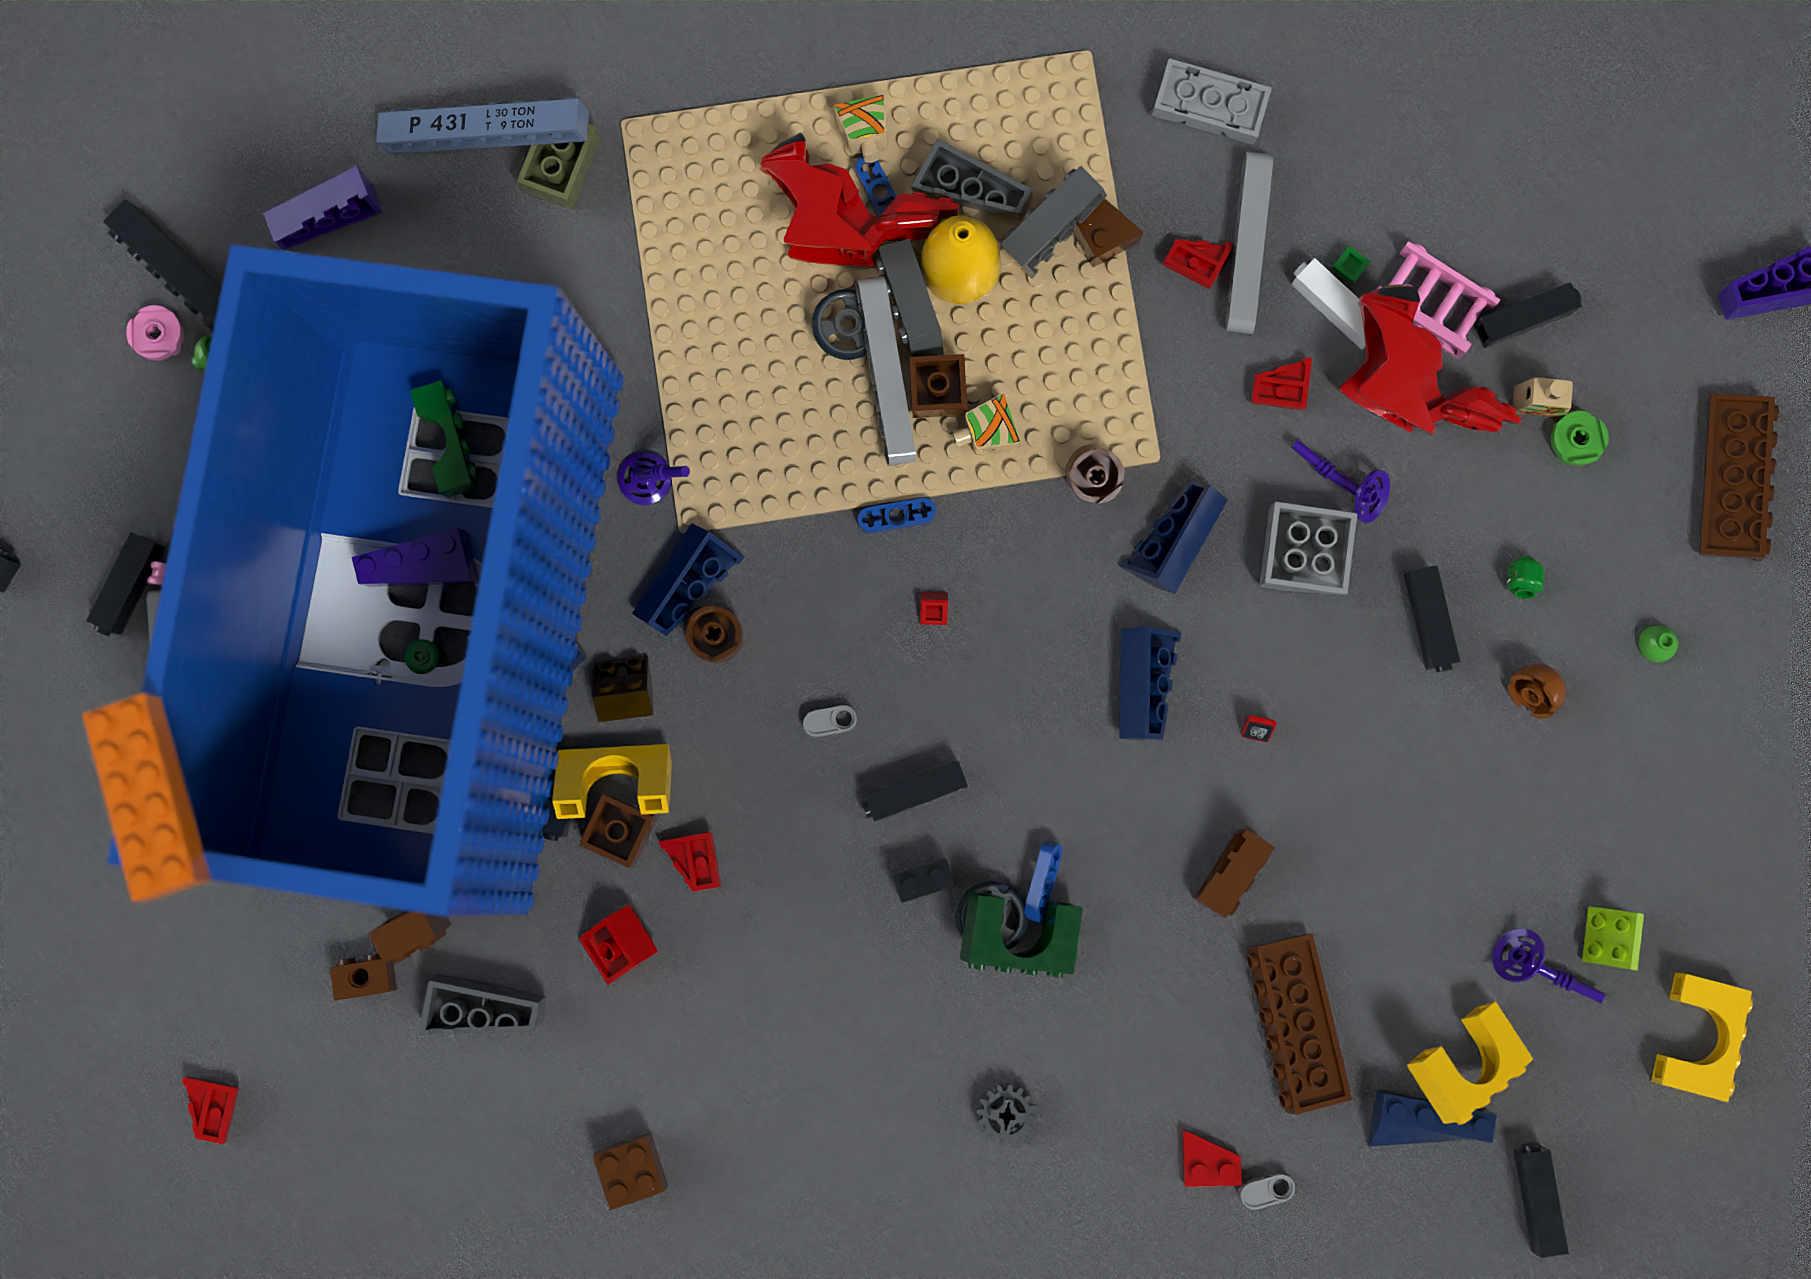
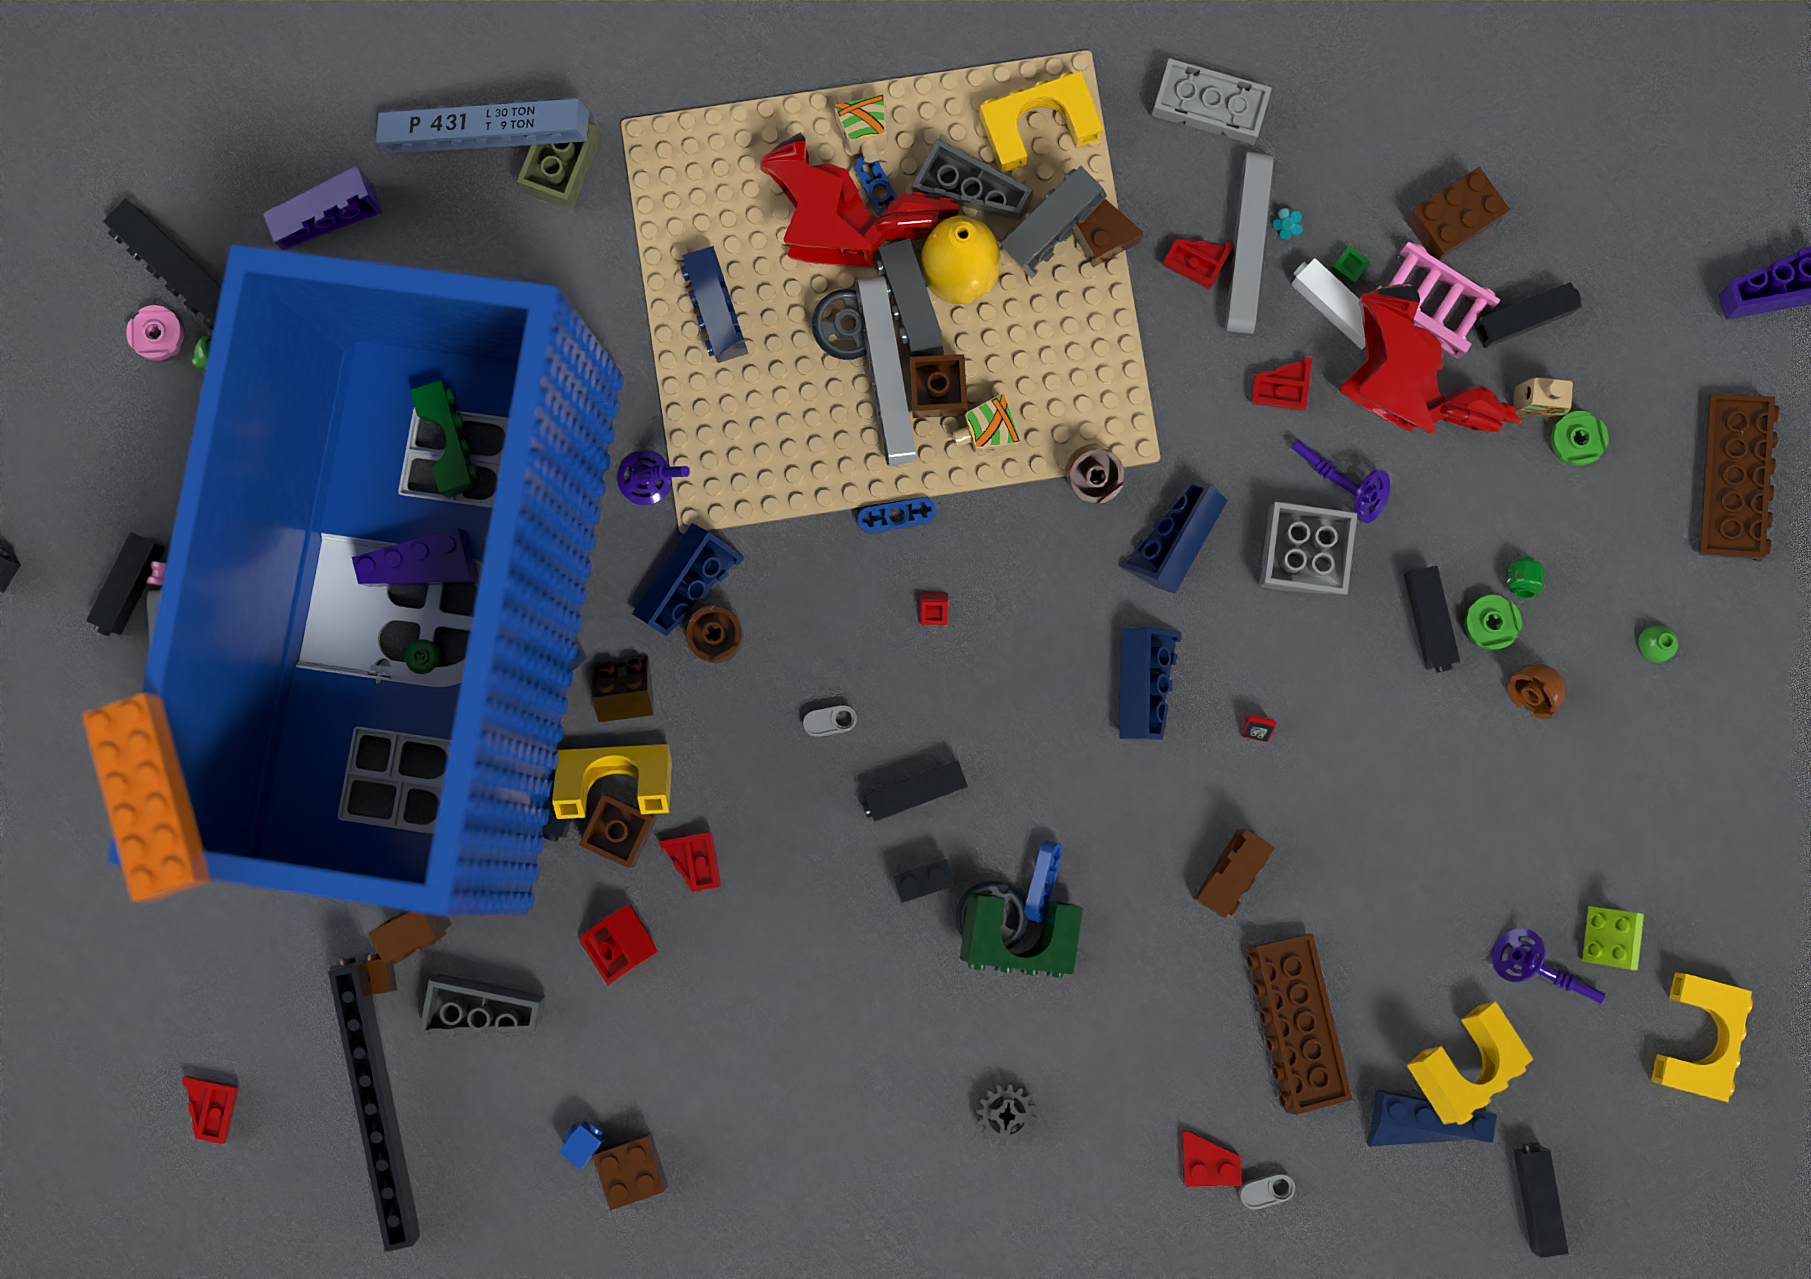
(374, 1105): none -> black brick
(582, 1143): none -> blue brick
(714, 304): none -> dark blue wedge
(1065, 95): none -> yellow arch
(1288, 223): none -> teal plant
(1457, 214): none -> reddish brown brick
(1483, 635): none -> bright green plate

